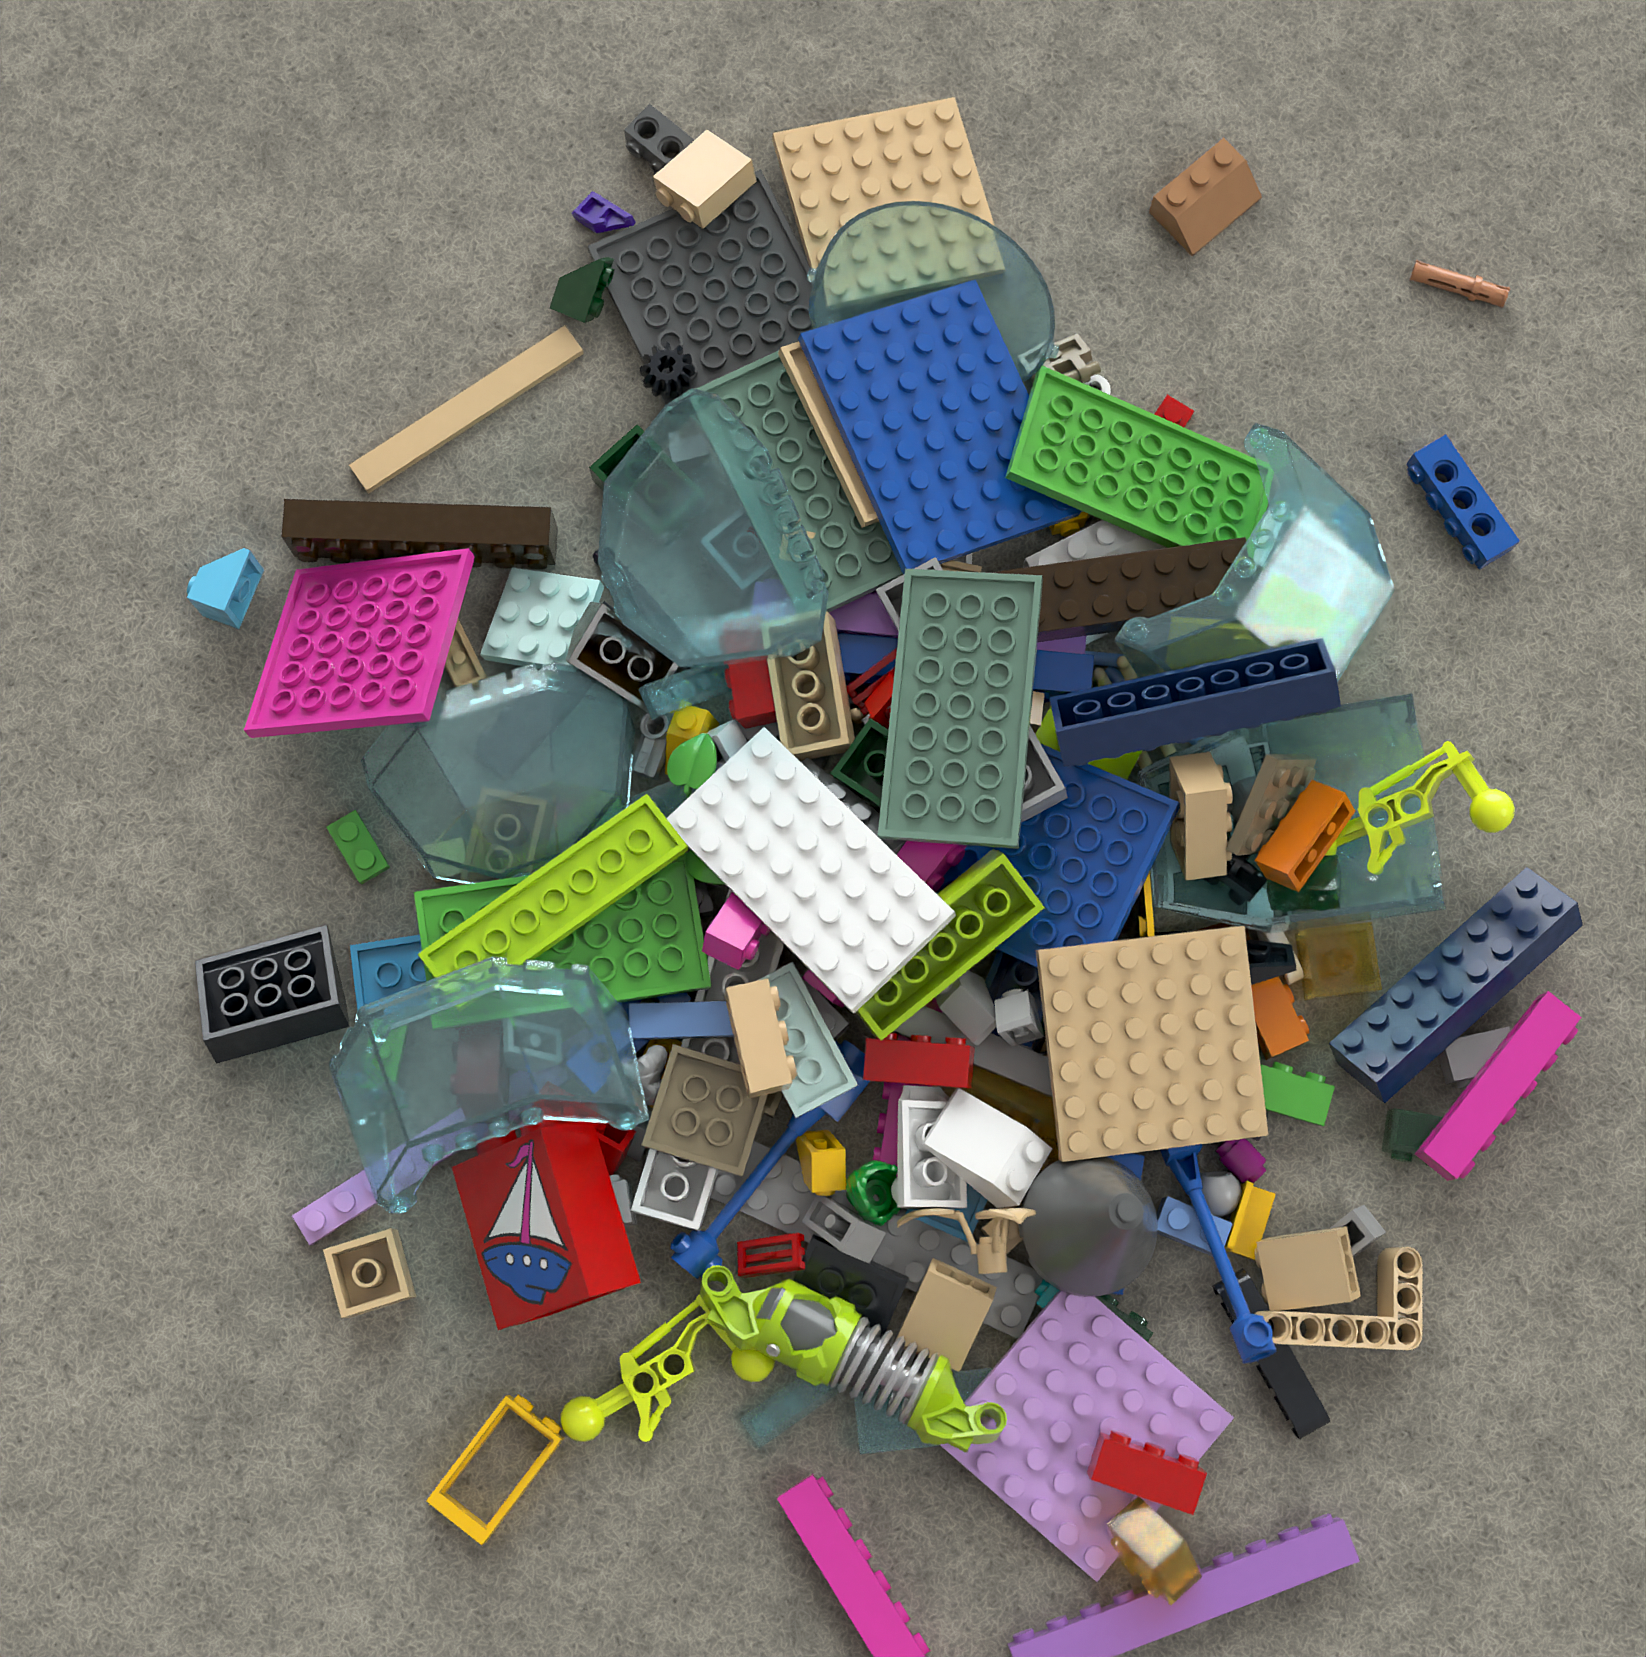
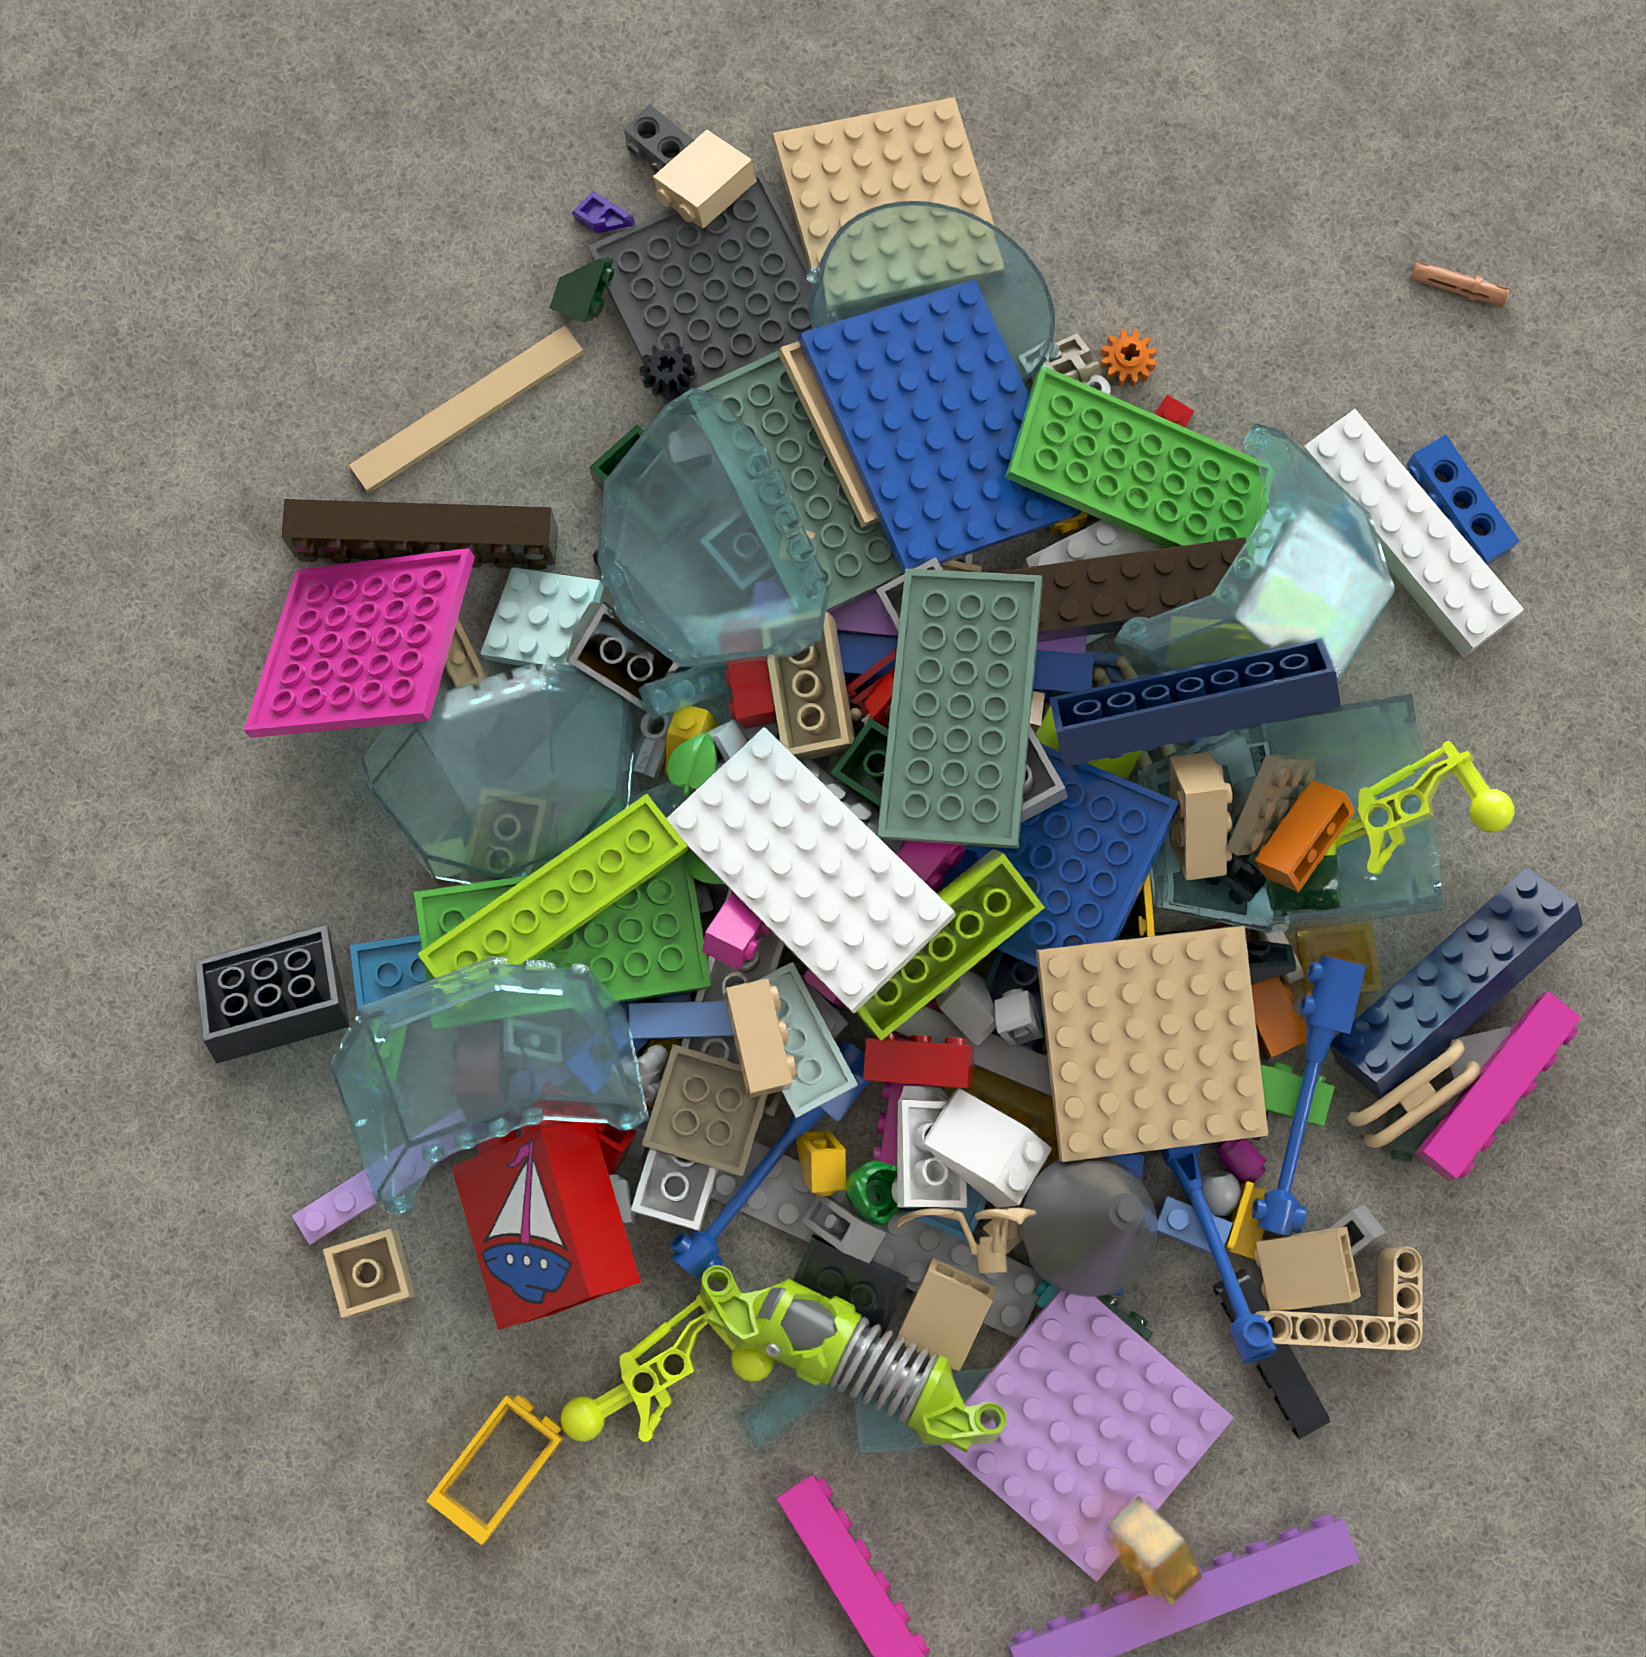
(226, 587): medium azure slope -> none
(358, 847): bright green plate -> none
(796, 1254): red tile -> none
(1141, 360): none -> orange gear
(1147, 1472): red brick -> none
(1206, 197): medium nougat slope -> none
(1326, 1011): none -> blue bar
(1416, 536): none -> white brick
(1417, 1096): none -> tan piece

